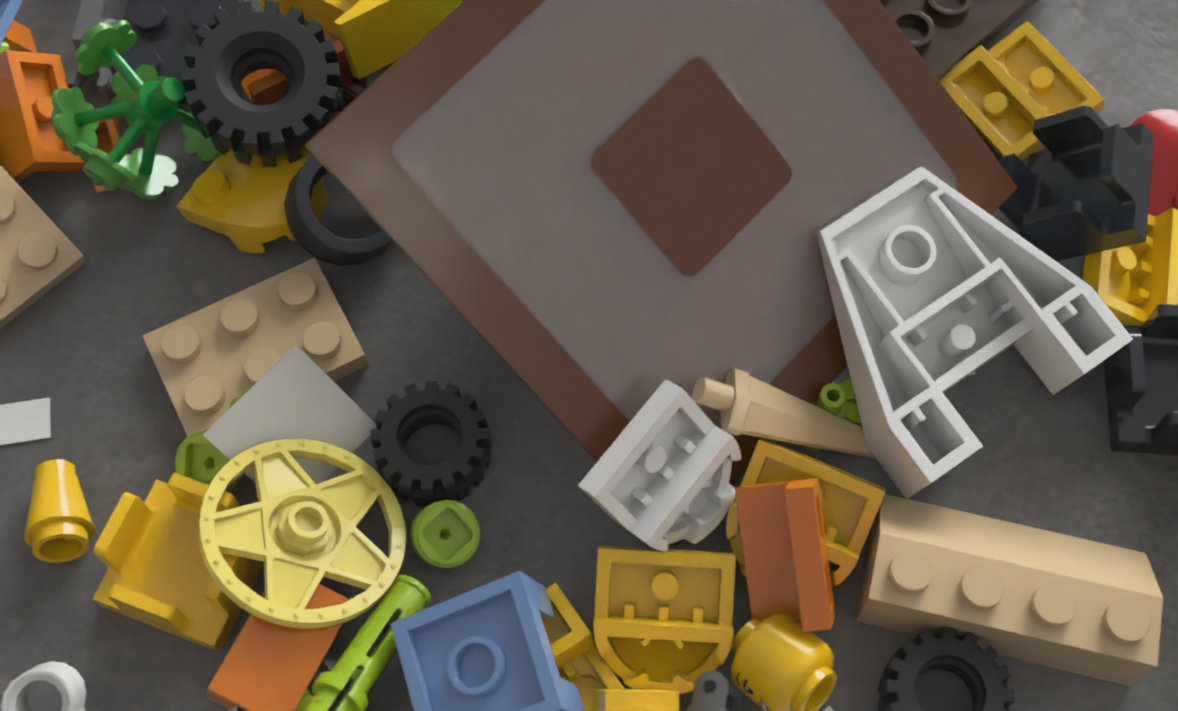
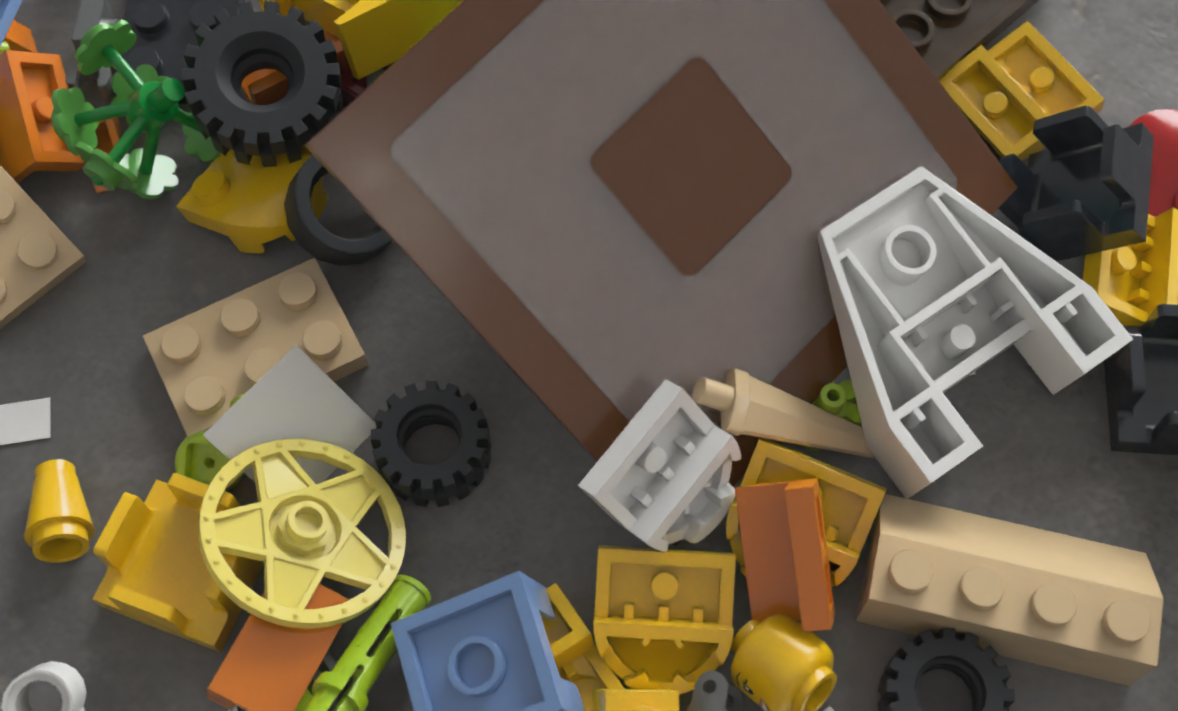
(445, 534): lime tile -> none

